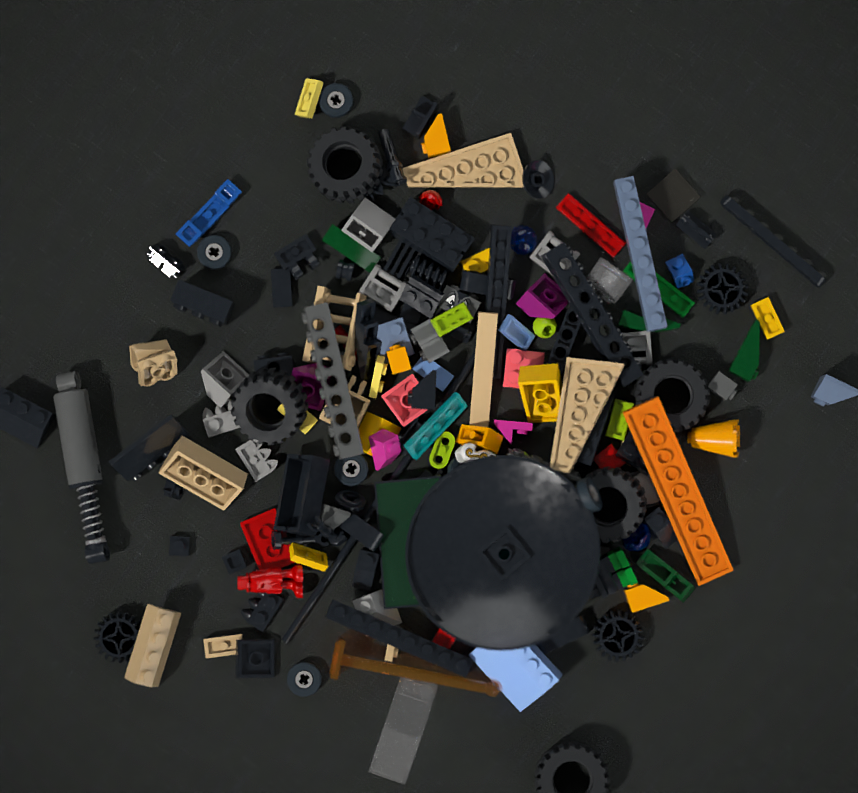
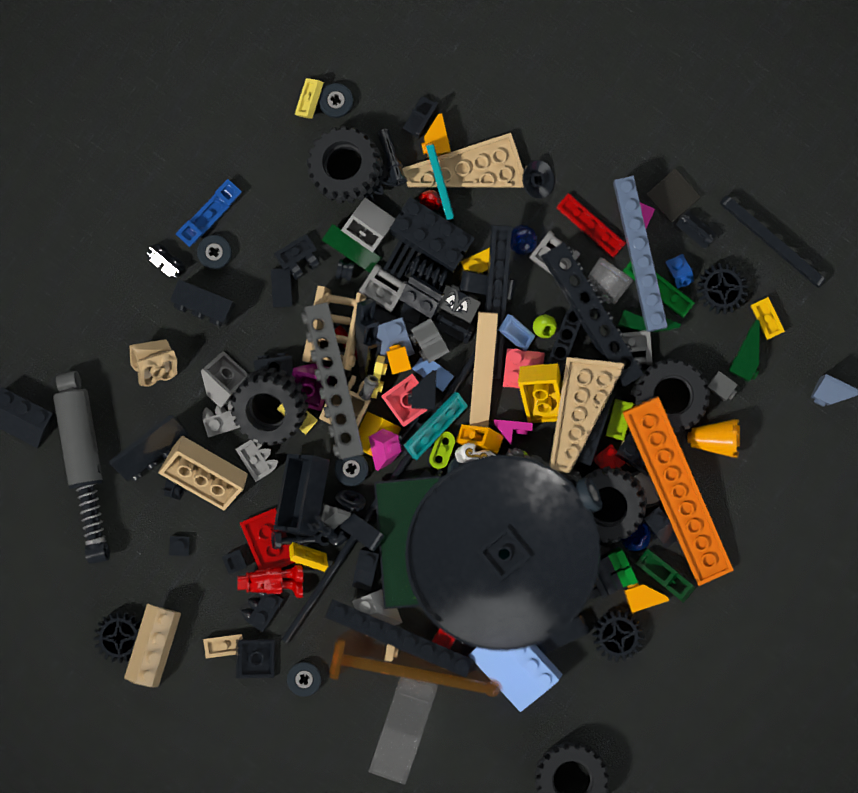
(370, 384): none -> dark grey pin
(440, 181): none -> teal tile
(451, 319): lime plate -> none
(543, 299): magenta slope -> none

